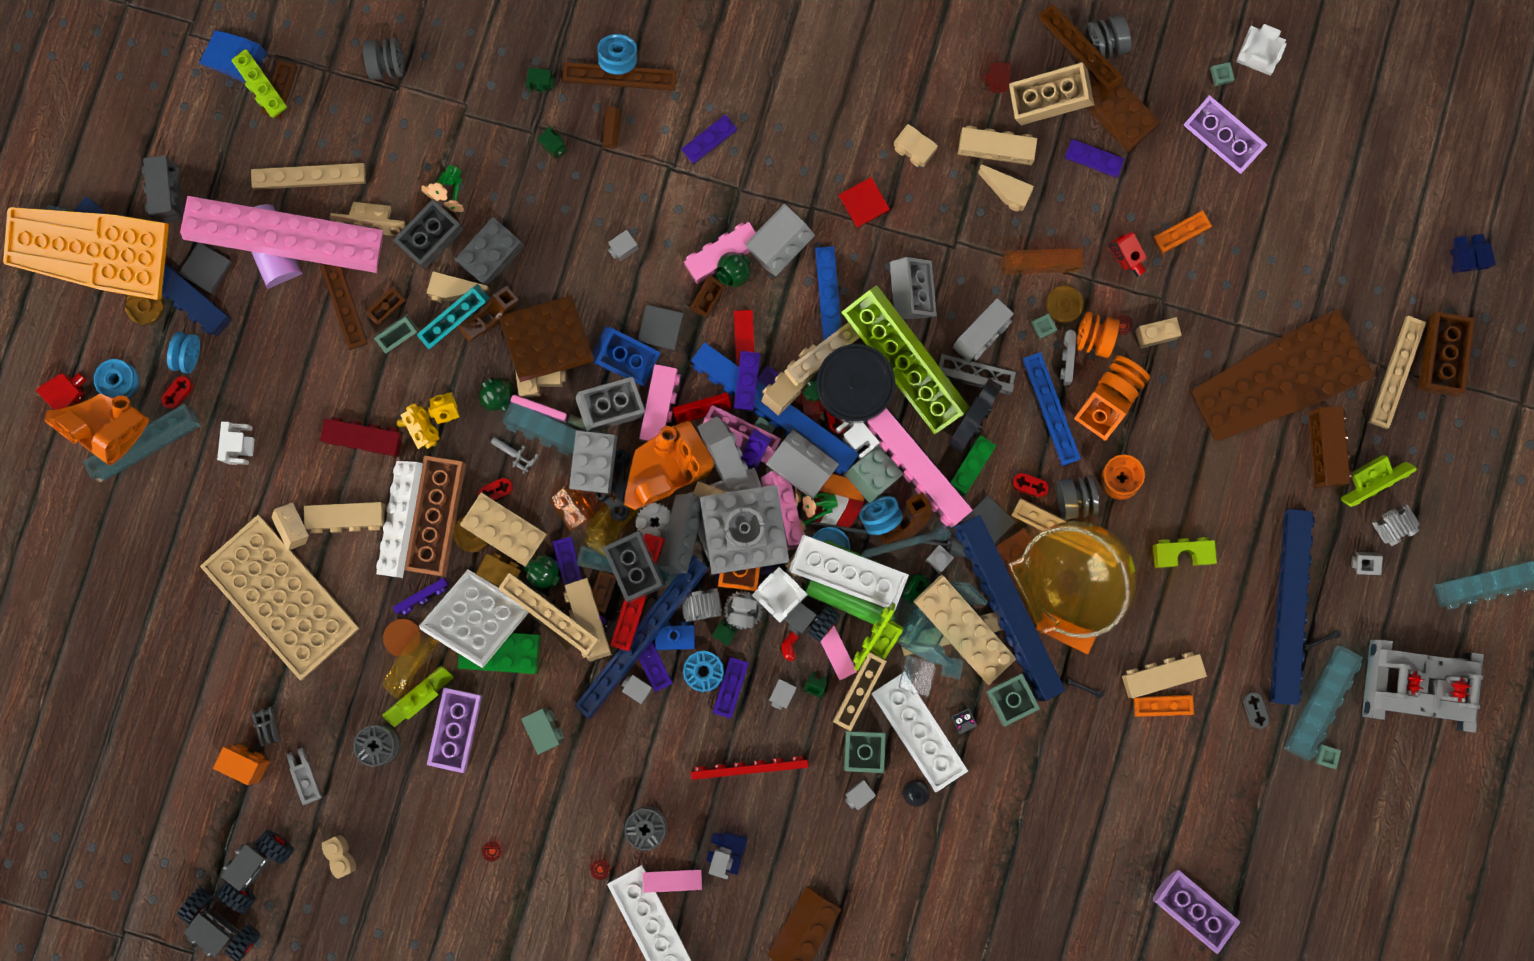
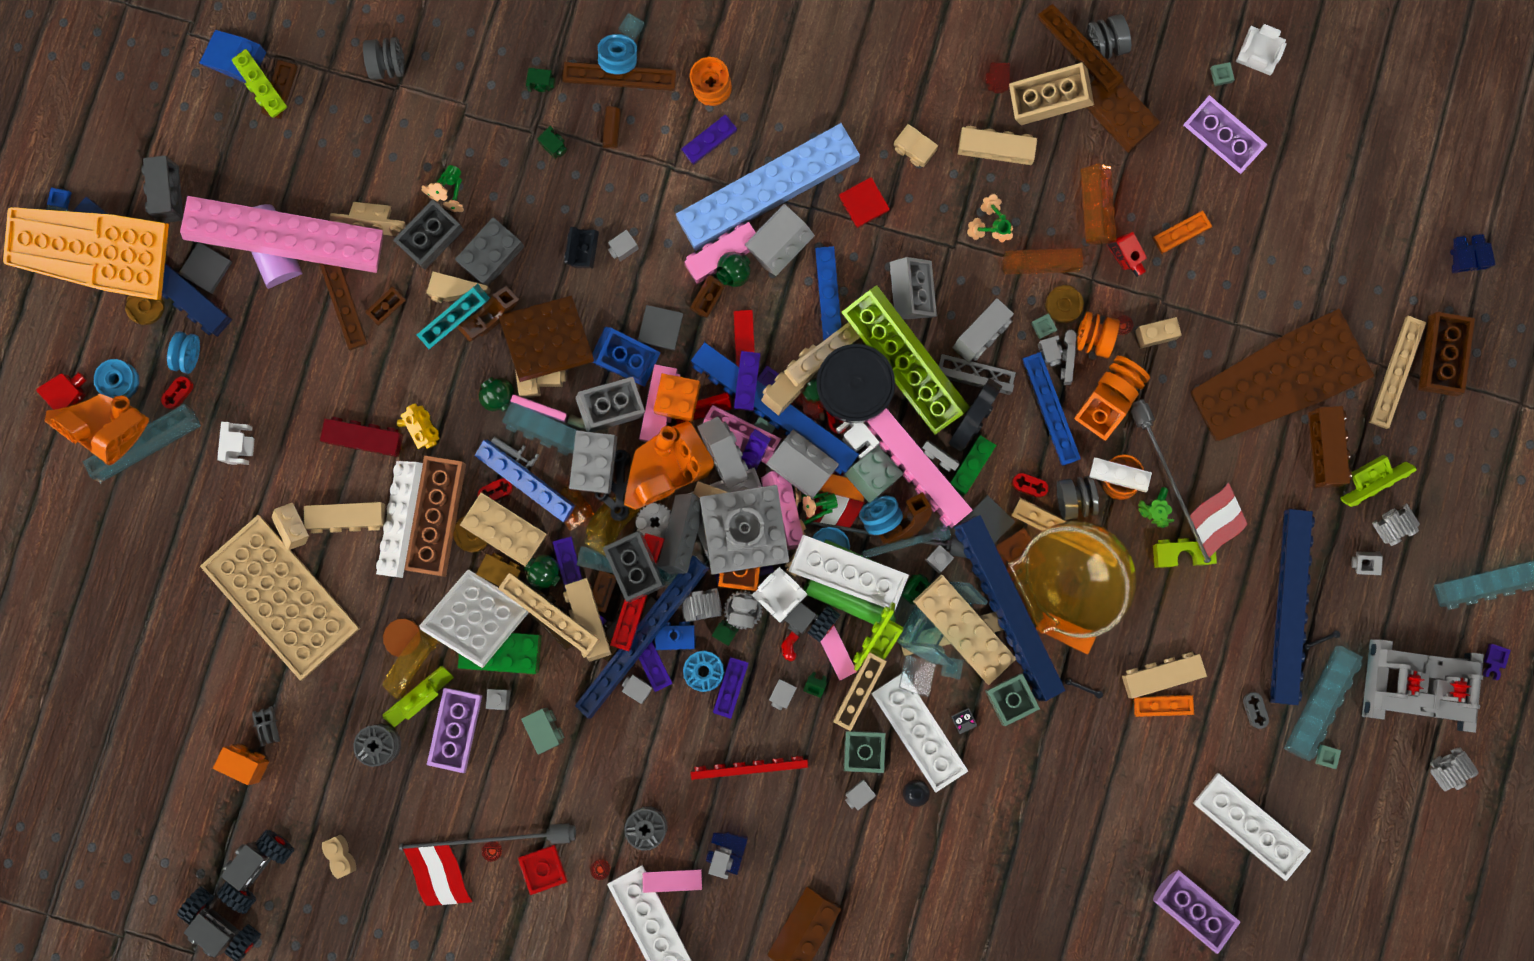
(59, 198): none -> blue tile
(304, 778): light grey hinge -> none
(308, 176): tan plate -> none
(396, 333): sand green piece -> none
(421, 597): dark purple plate -> none
(439, 872): none -> flag
(443, 408): yellow brick -> none
(498, 699): none -> light grey brick
(524, 480): none -> plate
(542, 869): none -> red tile
(581, 248): none -> black bracket
(631, 26): none -> clear light blue plate
(677, 397): none -> orange brick
(709, 71): none -> orange wheel
(768, 186): none -> light blue brick
(947, 461): none -> light grey plate
(1001, 227): none -> light nougat plant
(1009, 189): tan slope -> none
(1051, 351): none -> light grey brick
(1094, 158): dark purple plate -> none
(1098, 204): none -> clear orange brick
(1120, 475): none -> white plate
(1157, 510): none -> bright green plant
(1213, 520): none -> flag
(1251, 827): none -> white plate
(1453, 770): none -> light grey brick
(1496, 658): none -> dark purple plate

